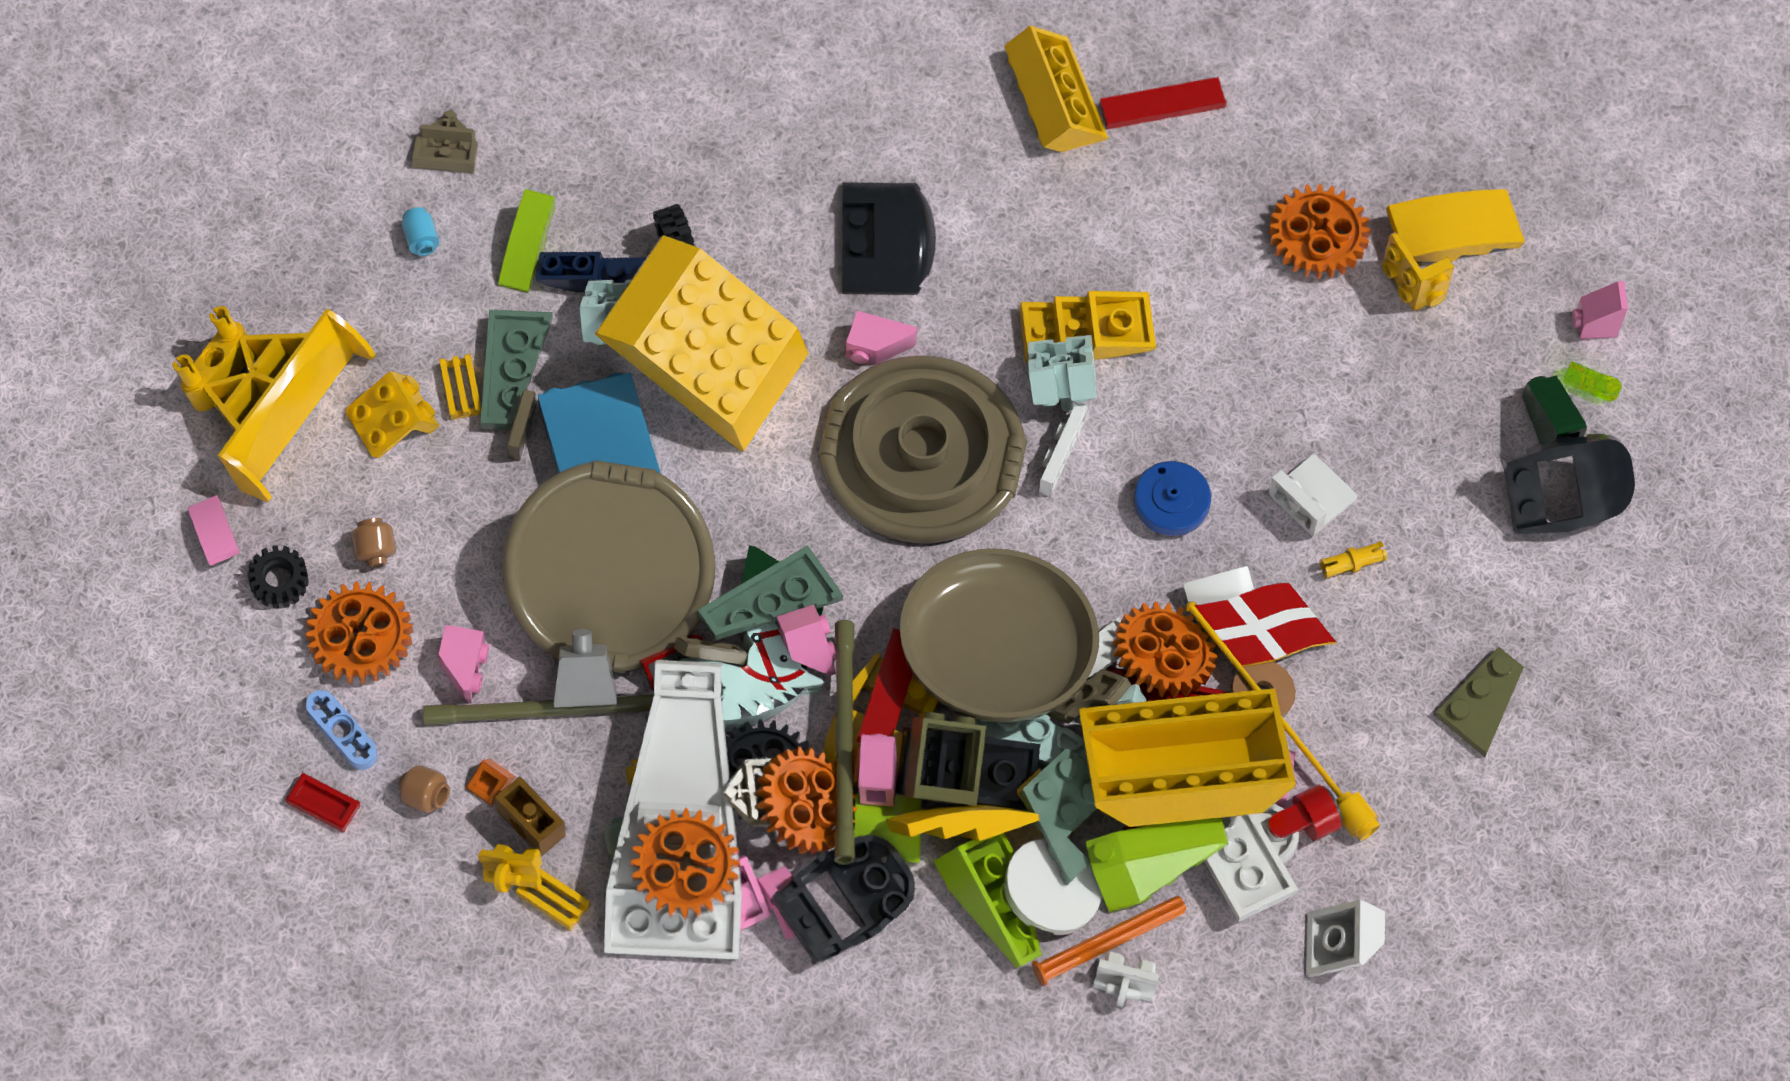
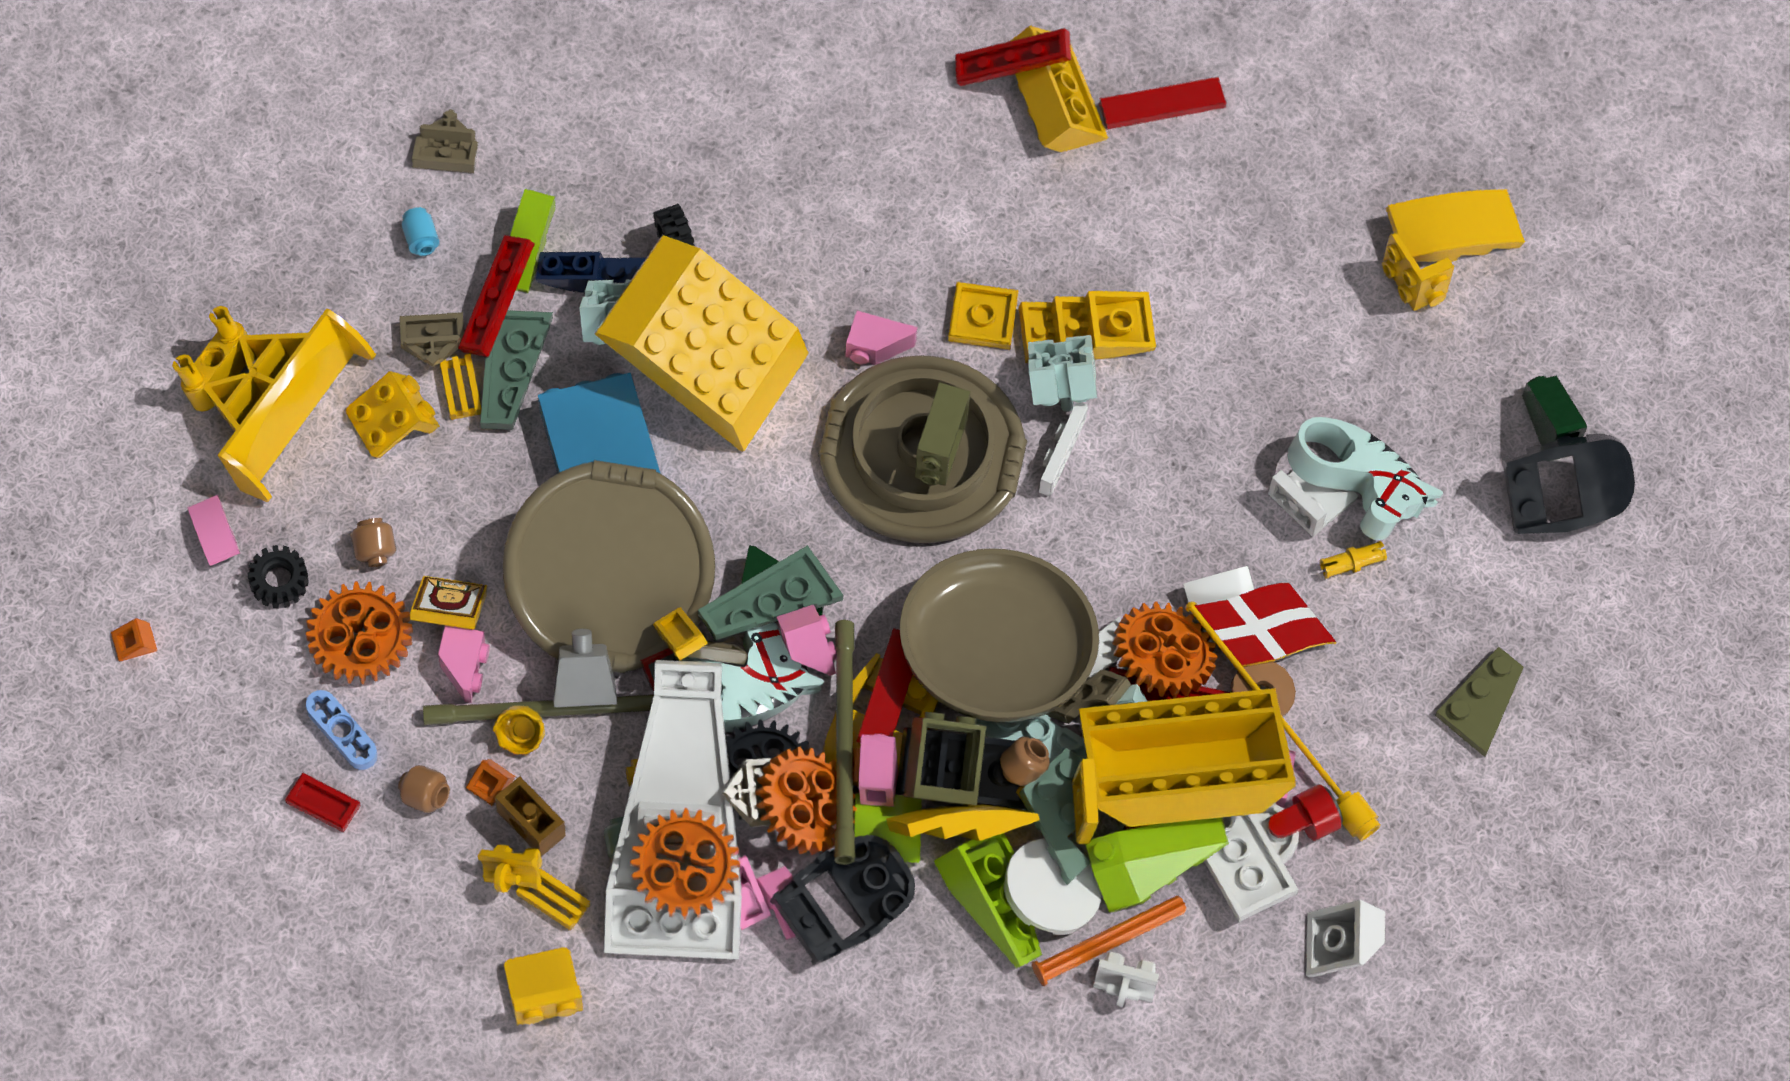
(133, 639): none -> orange slope
(431, 336): none -> dark tan slope
(448, 602): none -> tile
(496, 295): none -> red tile
(519, 730): none -> yellow hair
(521, 424): dark tan tile -> none
(543, 986): none -> yellow bracket
(680, 633): none -> yellow tile
(886, 238): black slope -> none
(942, 434): none -> olive window
(983, 315): none -> yellow tile
(1013, 57): none -> red tile
(1025, 761): none -> medium nougat head
(1085, 801): none -> yellow tile
(1172, 498): blue wheel -> none
(1319, 231): orange gear -> none
(1368, 467): none -> light aqua animal
(1592, 382): clear neon green bar -> none
(1601, 312): bright pink slope -> none

